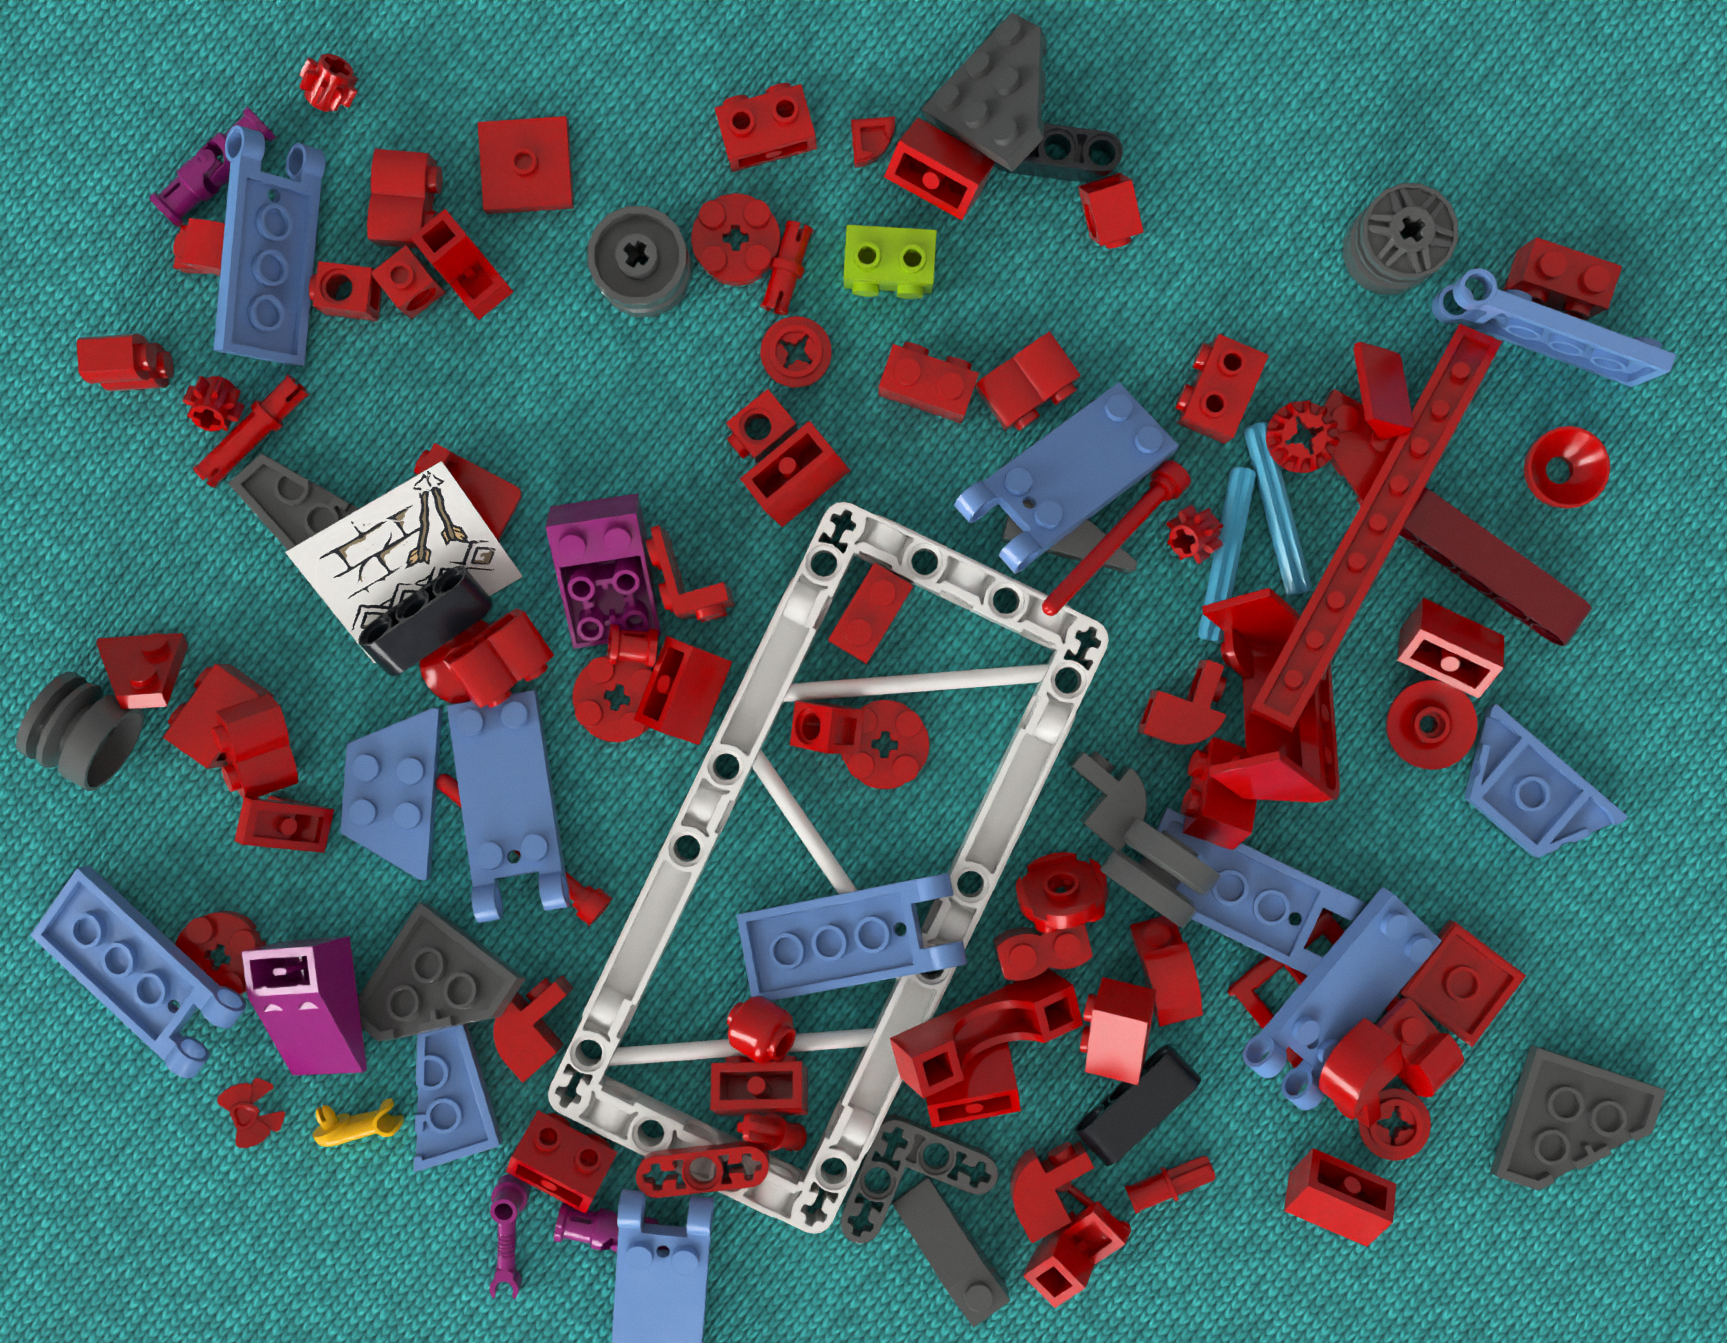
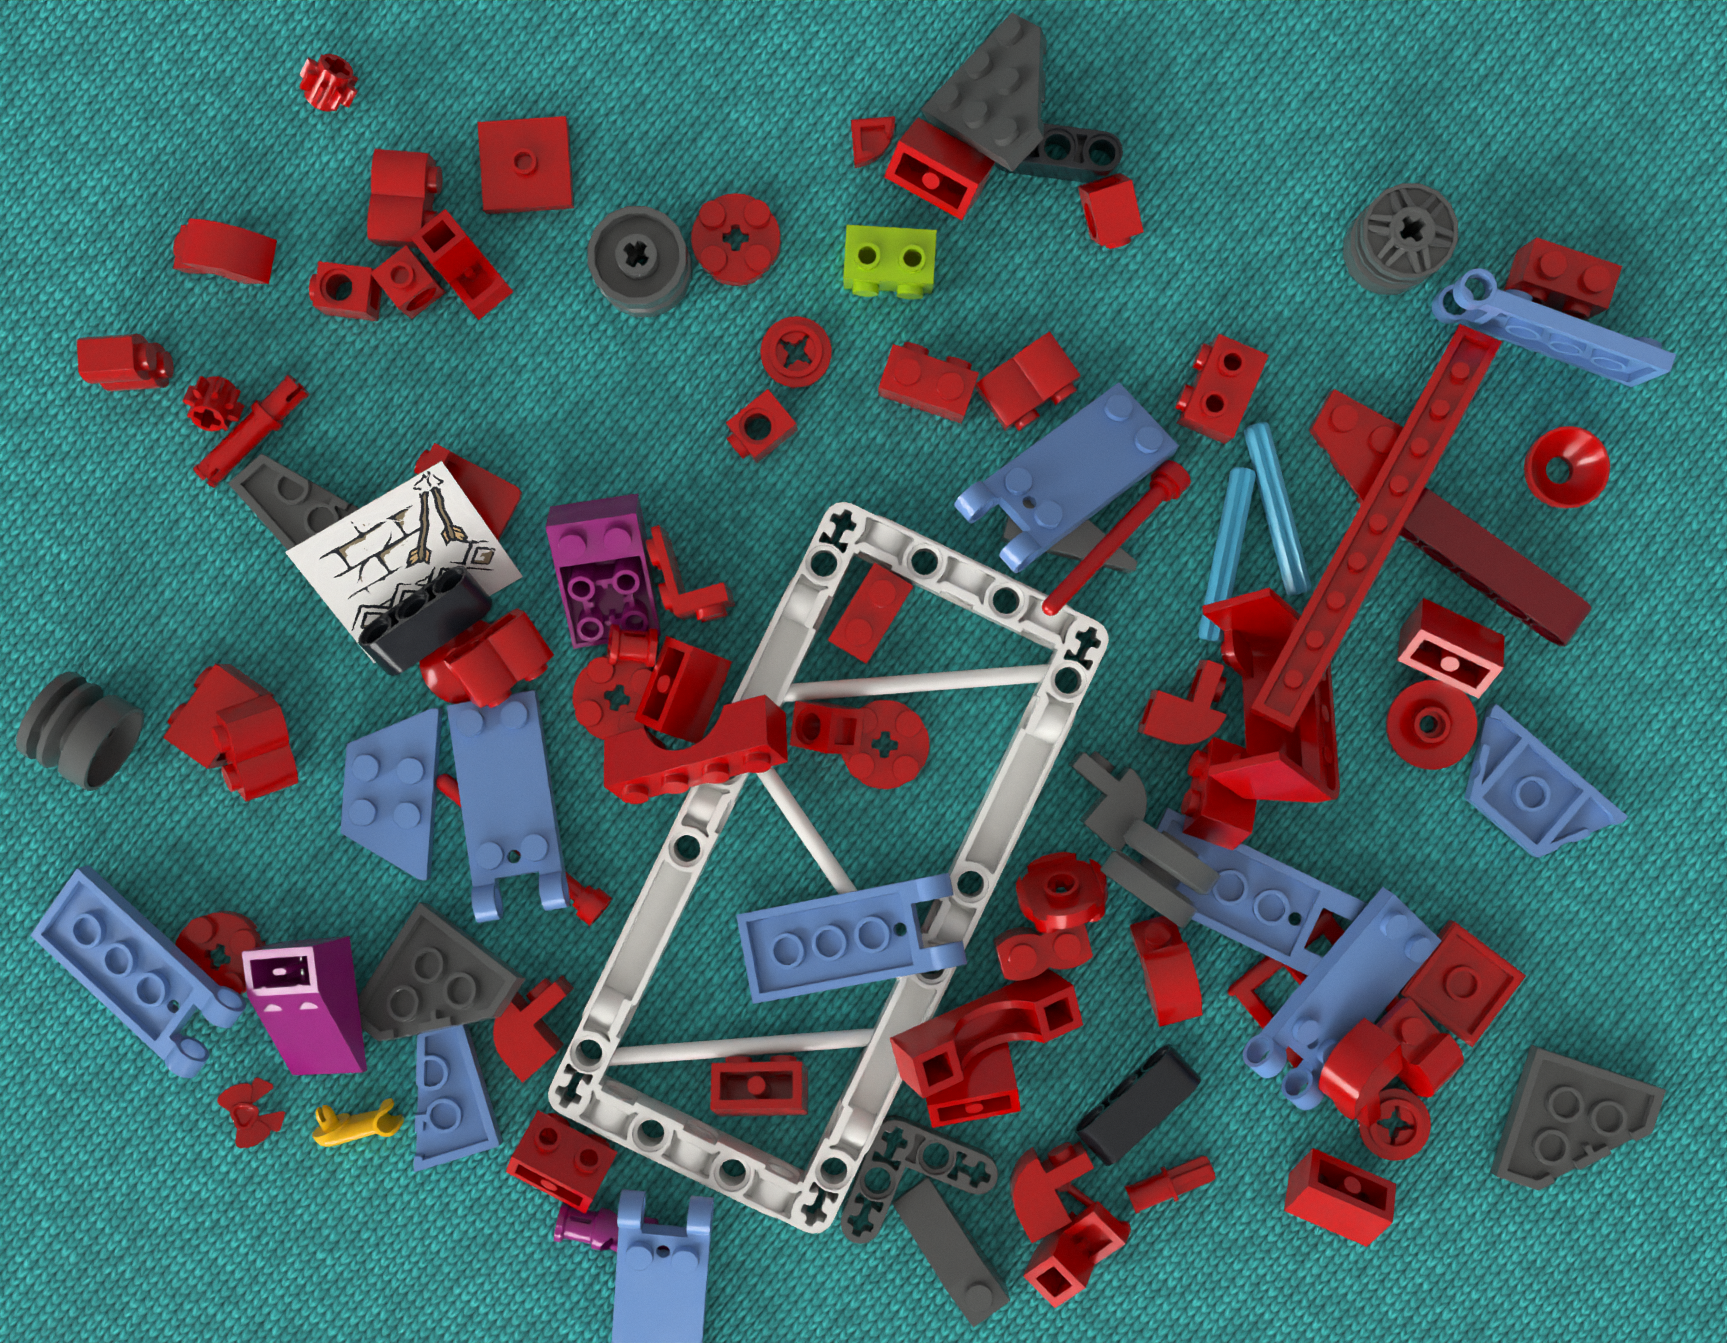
(143, 667): red wing -> none
(192, 182): magenta piece -> none
(267, 251): medium blue hinge -> none
(283, 824): red slope -> none
(508, 1200): magenta brick -> none
(691, 1185): red beam -> none
(744, 740): none -> red arch
(761, 1030): red head -> none
(766, 126): red brick -> none
(772, 1132): red axle -> none
(786, 268): red pin -> none
(795, 474): red brick -> none
(1118, 1030): brick -> none
(1194, 534): red gear -> none
(1295, 456): red gear -> none
(1383, 390): red slope -> none

